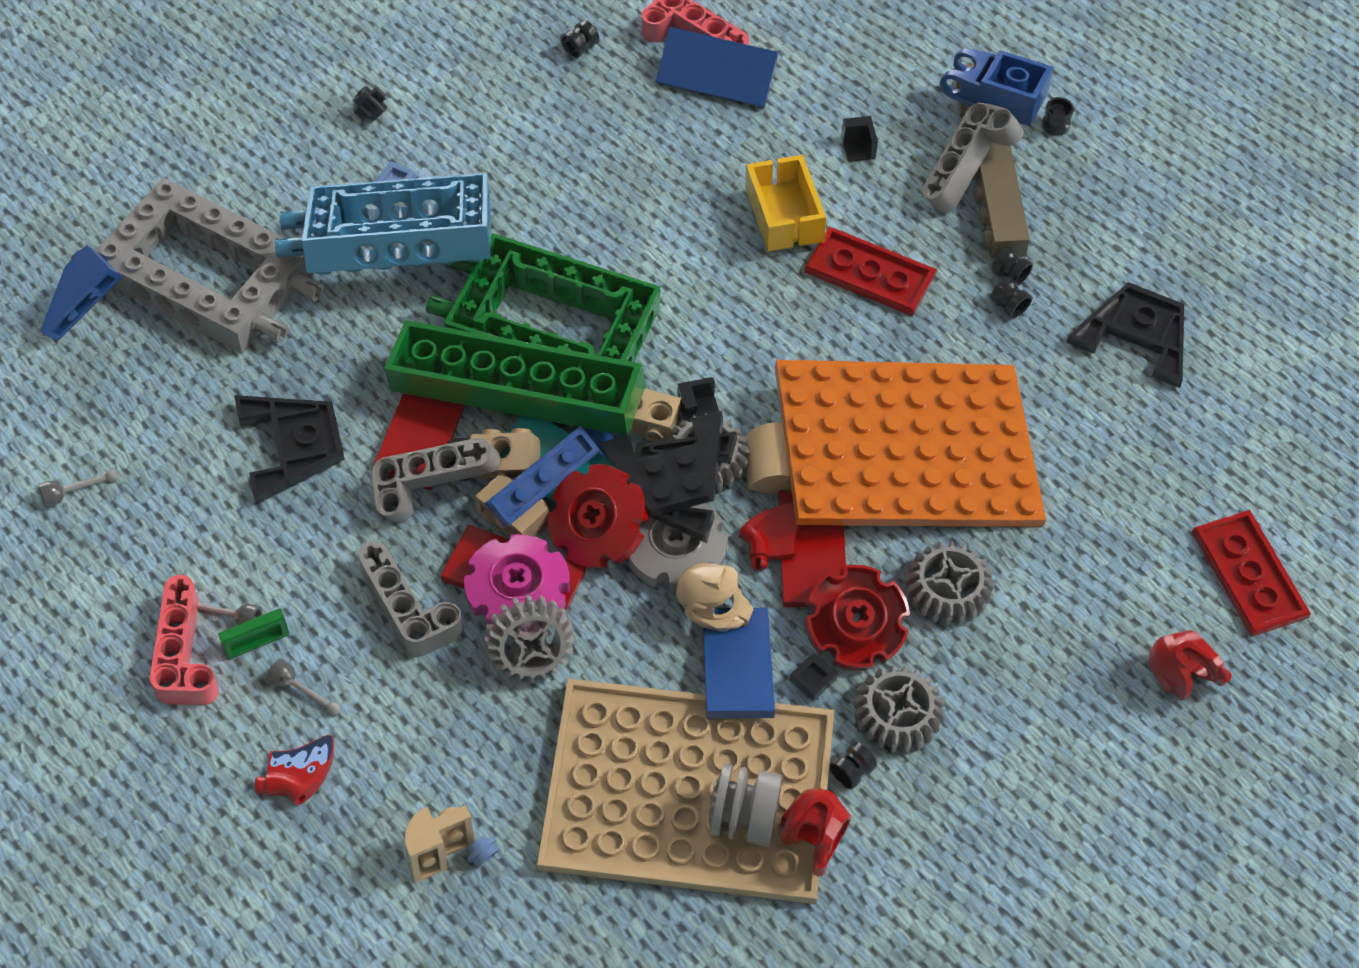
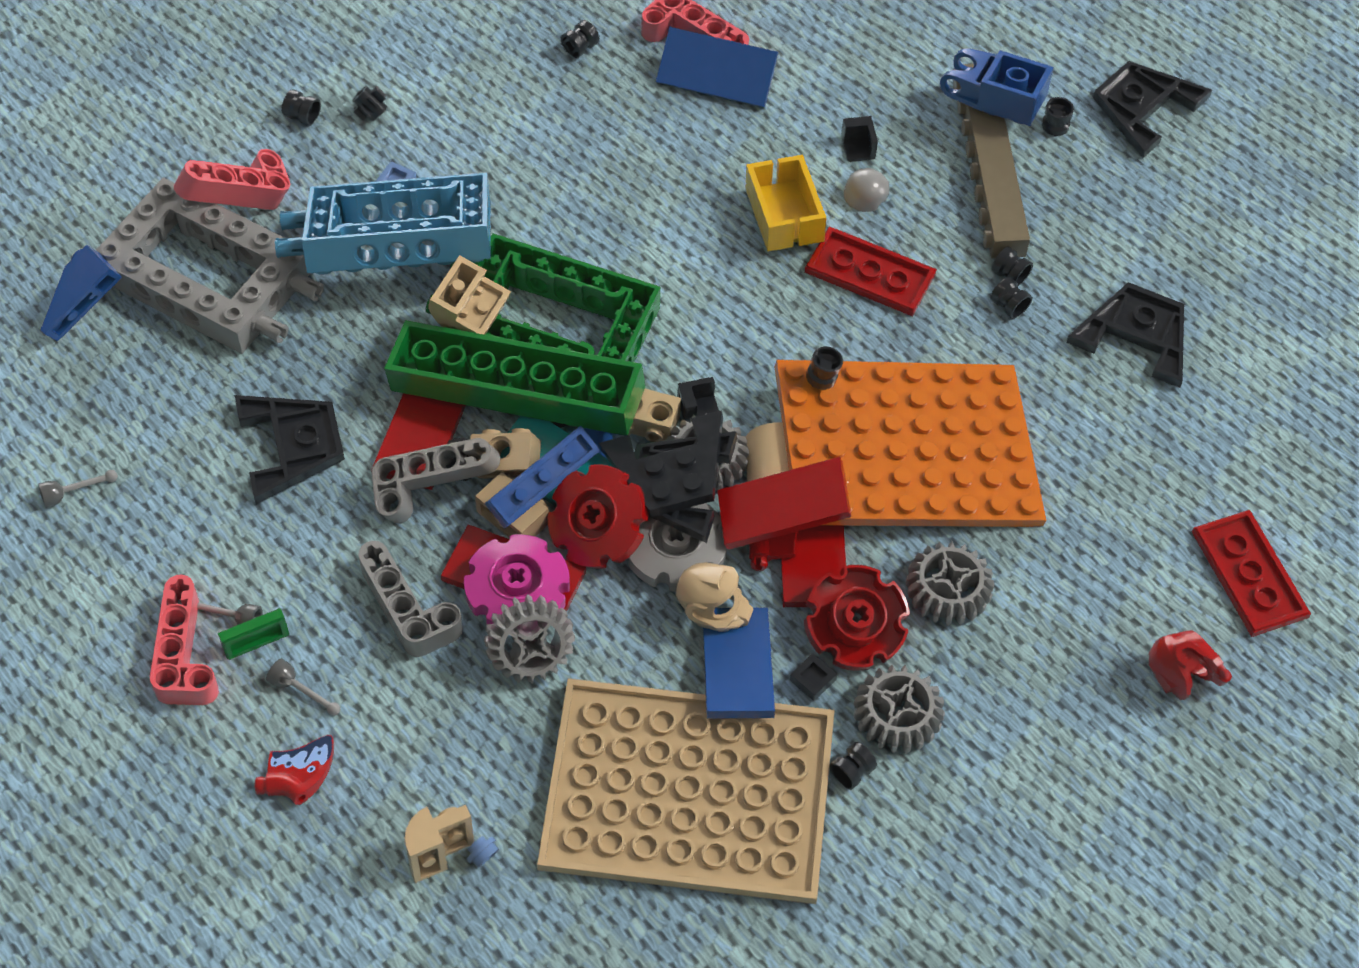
(254, 186): none -> coral beam
(301, 107): none -> black wheel
(467, 298): none -> tan brick
(745, 805): light grey wheel -> none
(784, 503): none -> red tile
(818, 820): red helmet -> none
(824, 368): none -> black wheel
(866, 189): none -> light grey hair
(966, 150): light grey beam -> none
(1137, 93): none -> black wing

